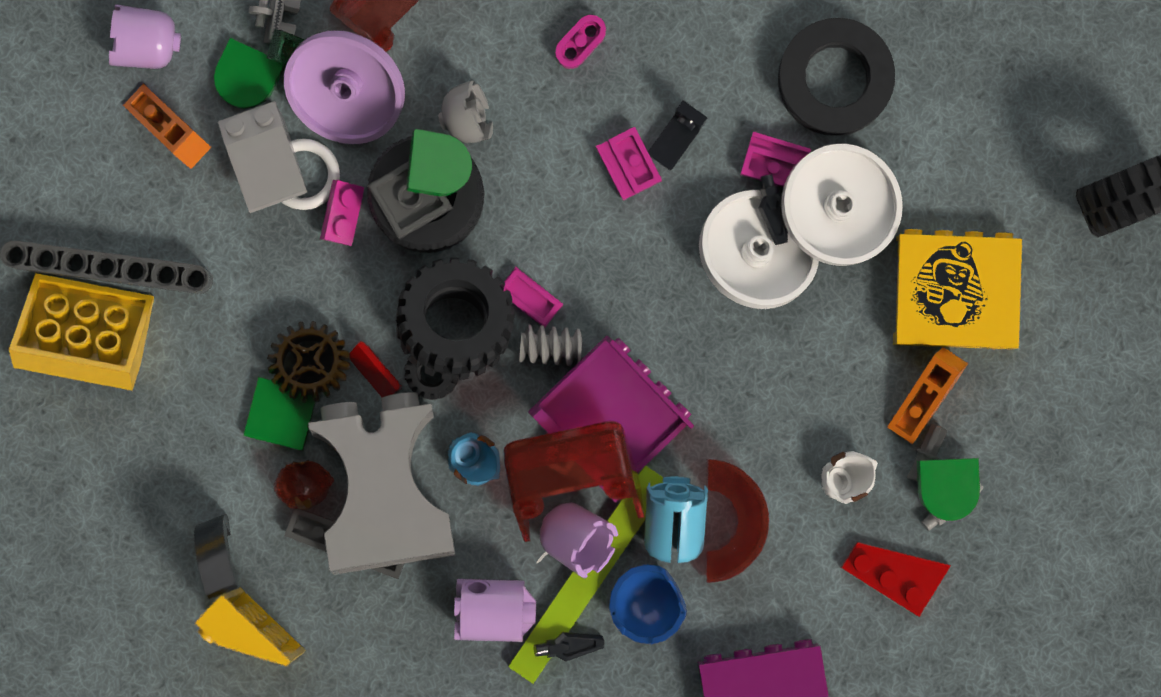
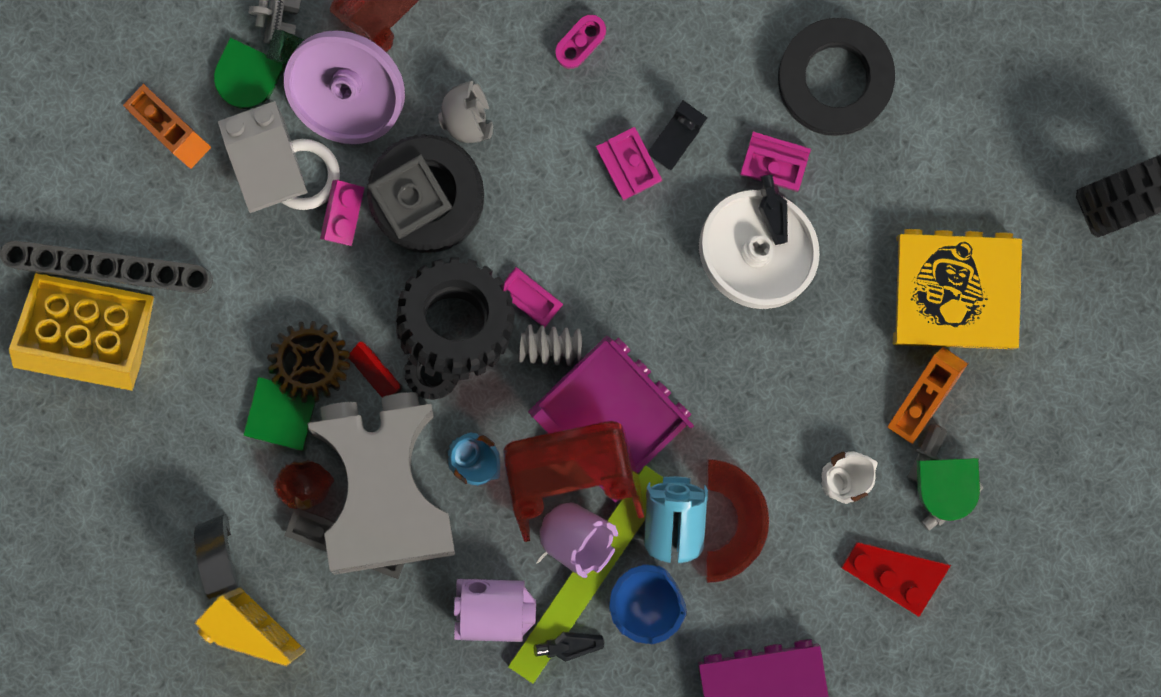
(142, 38): lavender cylinder -> none
(437, 164): green tile -> none
(841, 204): white dish -> none

